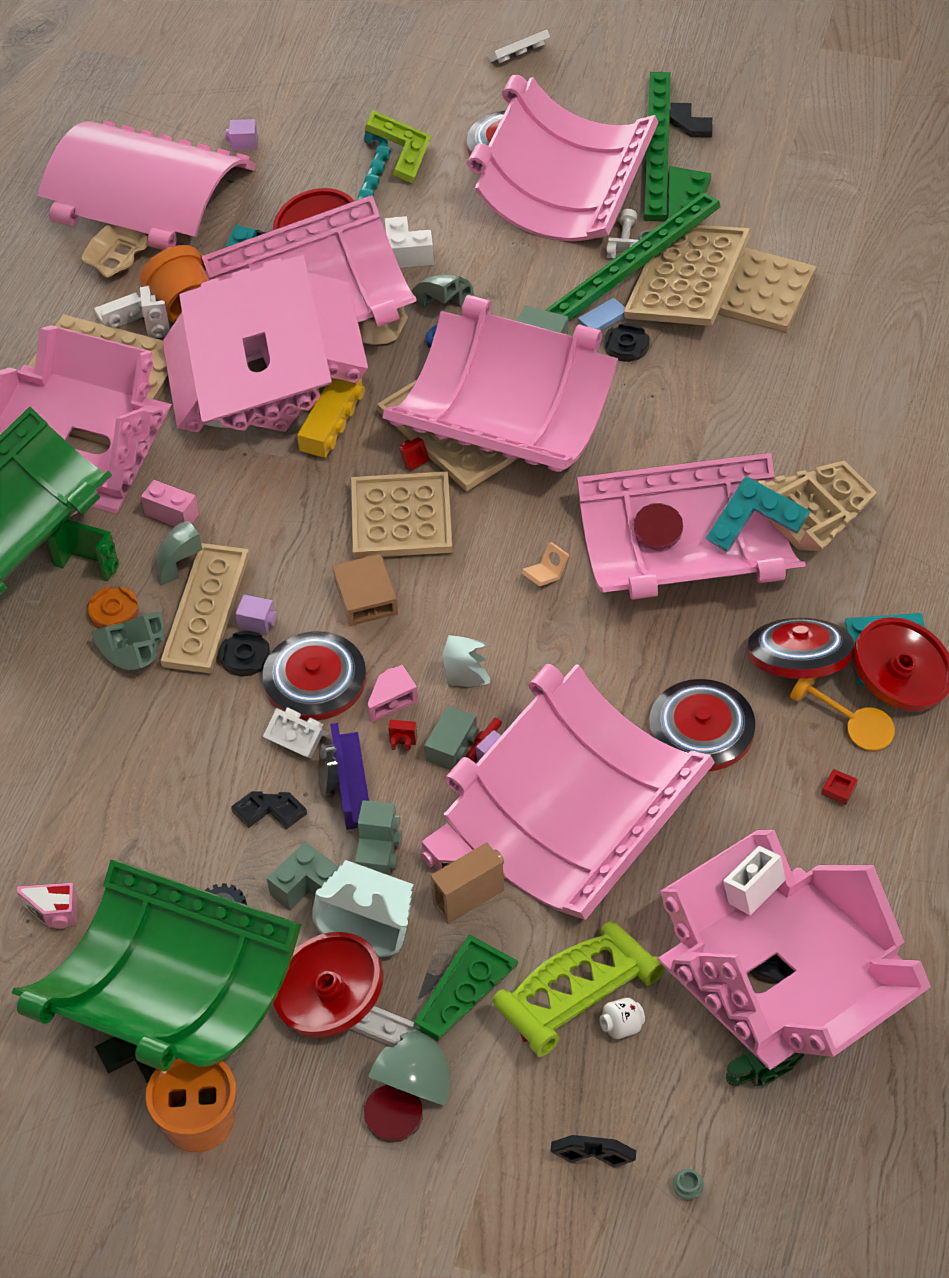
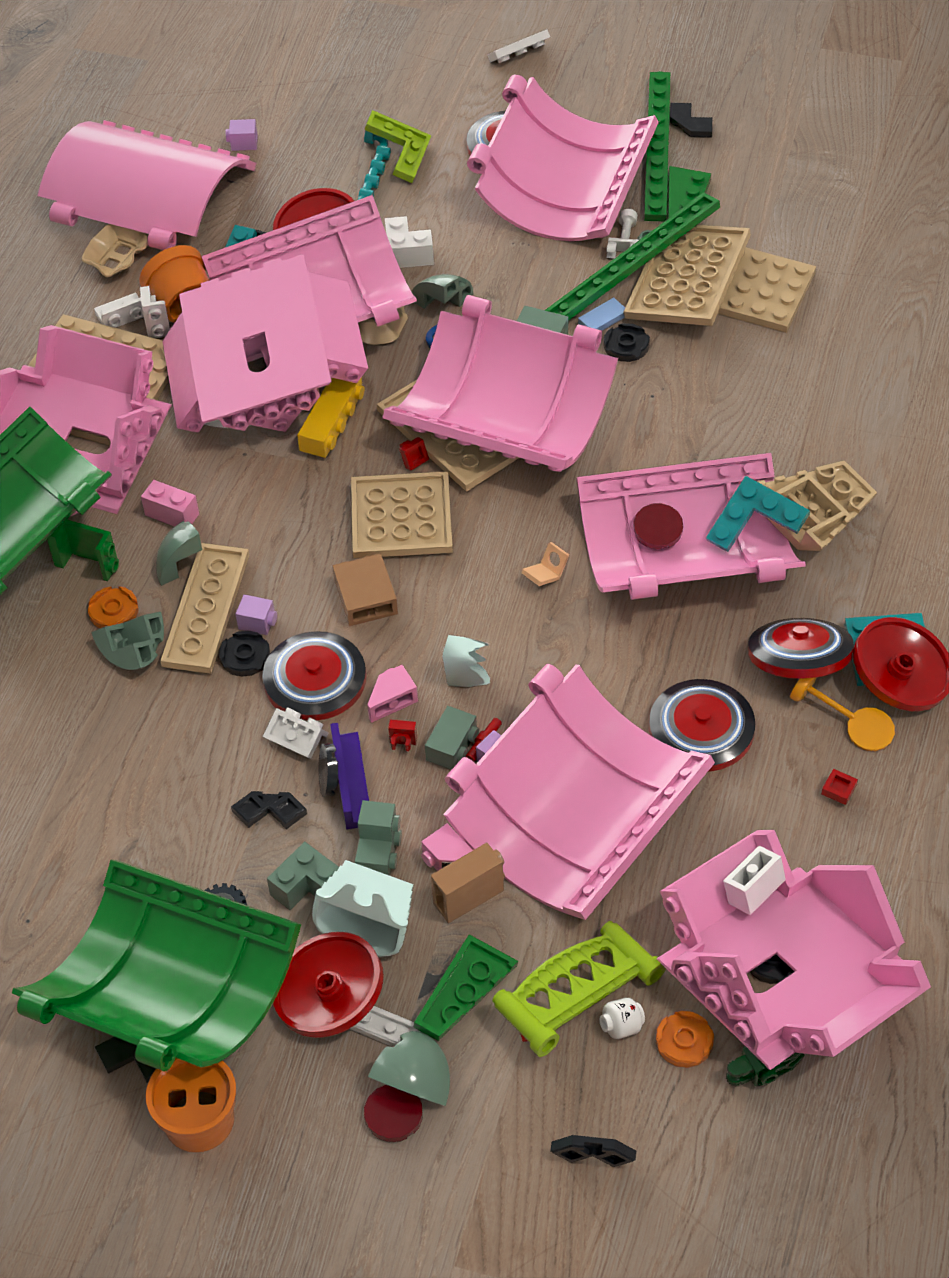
(51, 903): slope -> none
(684, 1039): none -> orange tile
(688, 1184): sand green plate -> none

